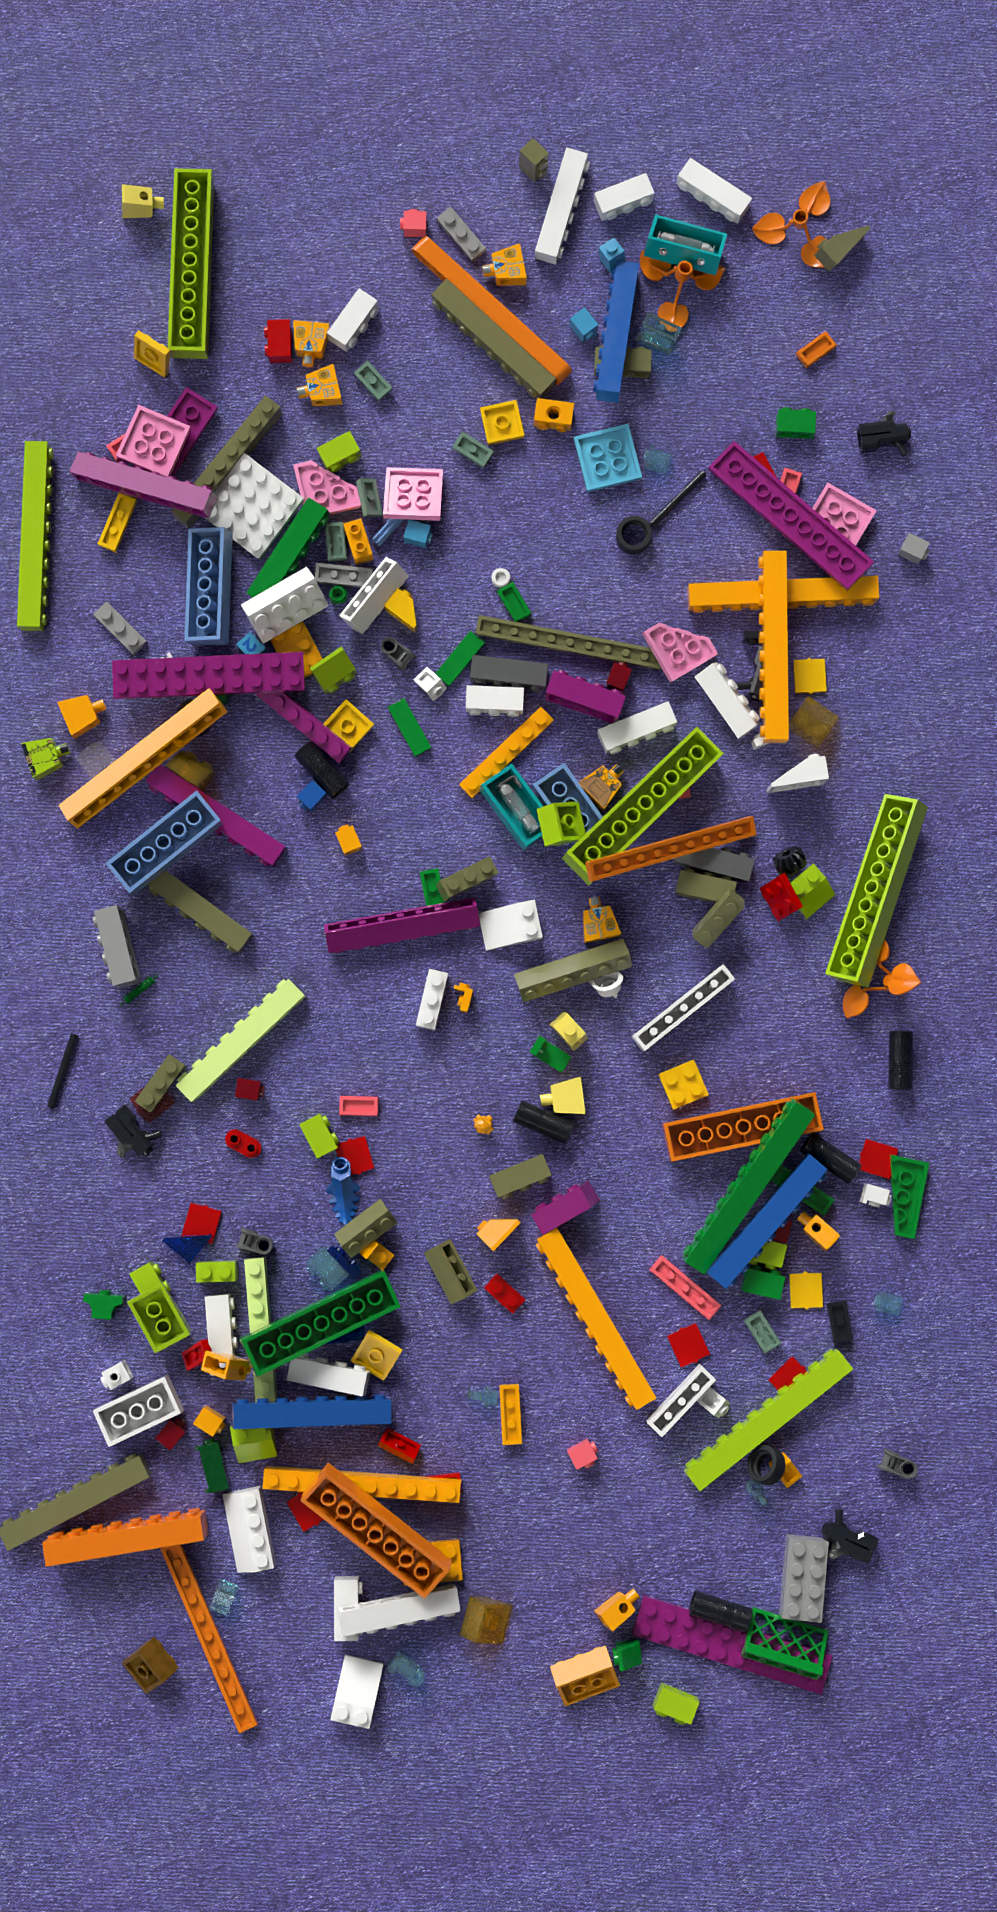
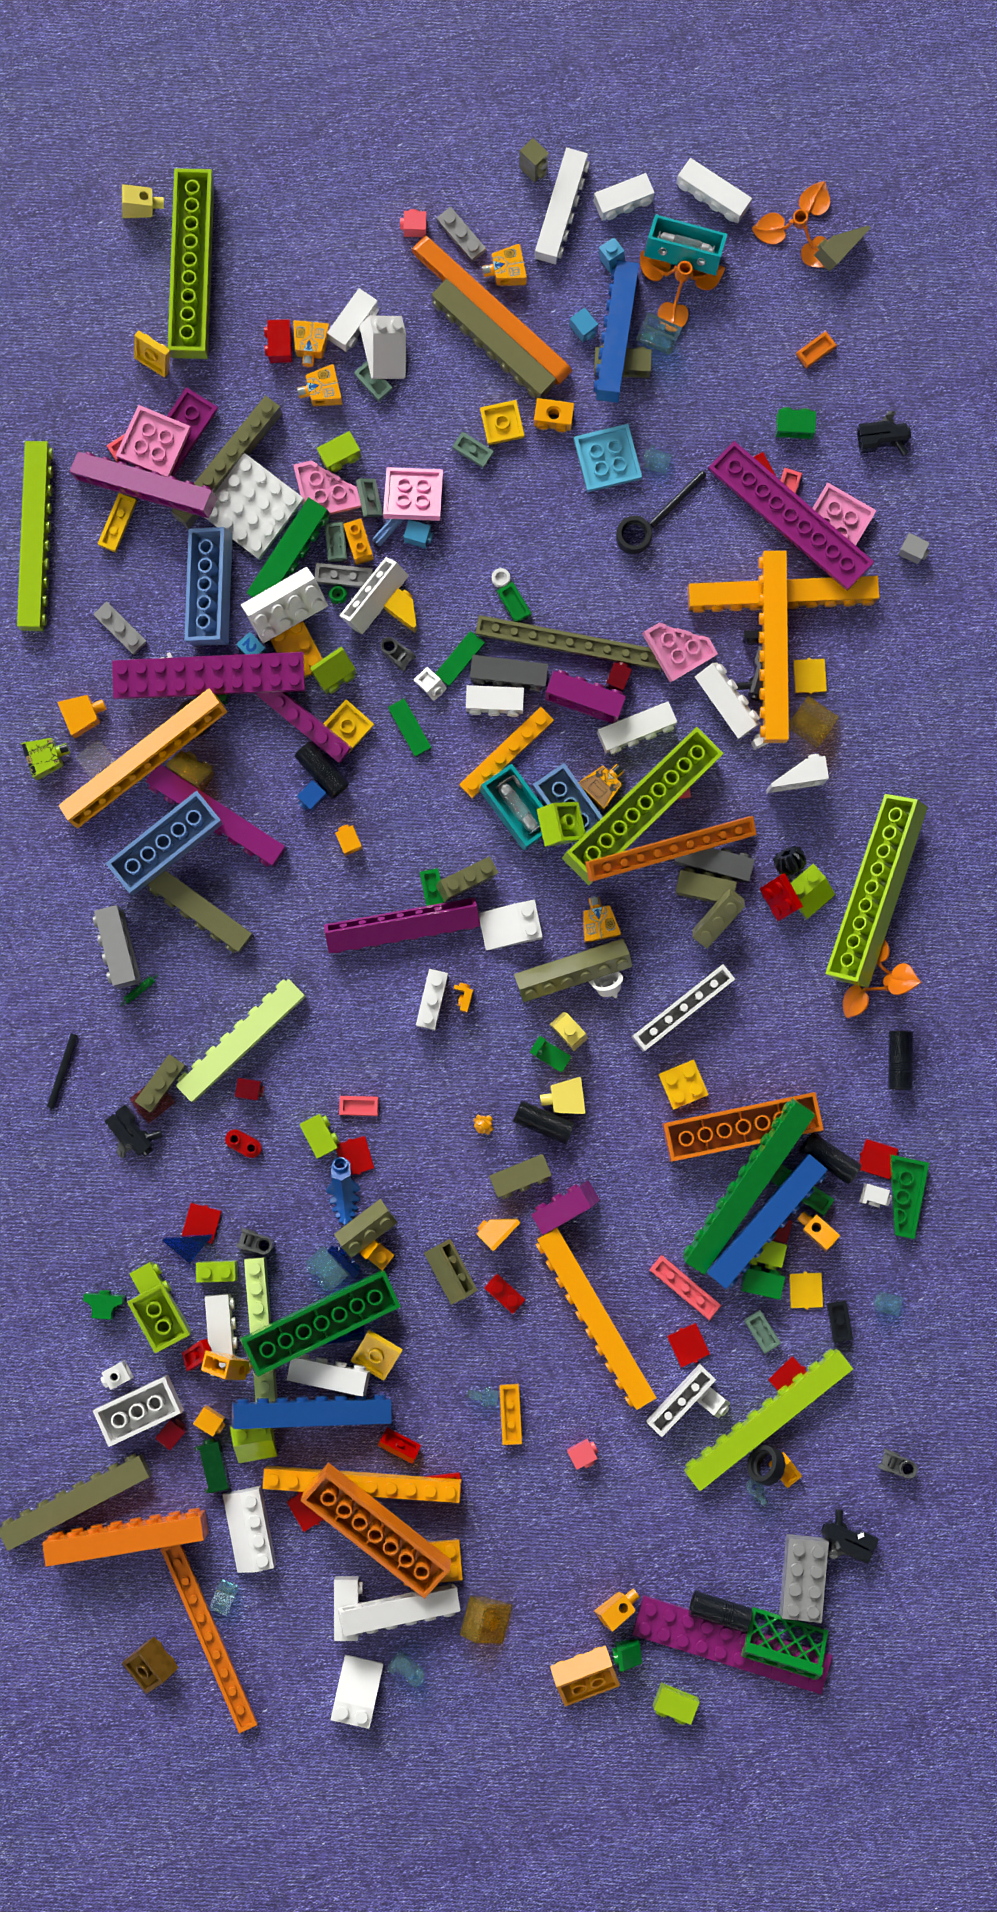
(385, 346): none -> white slope

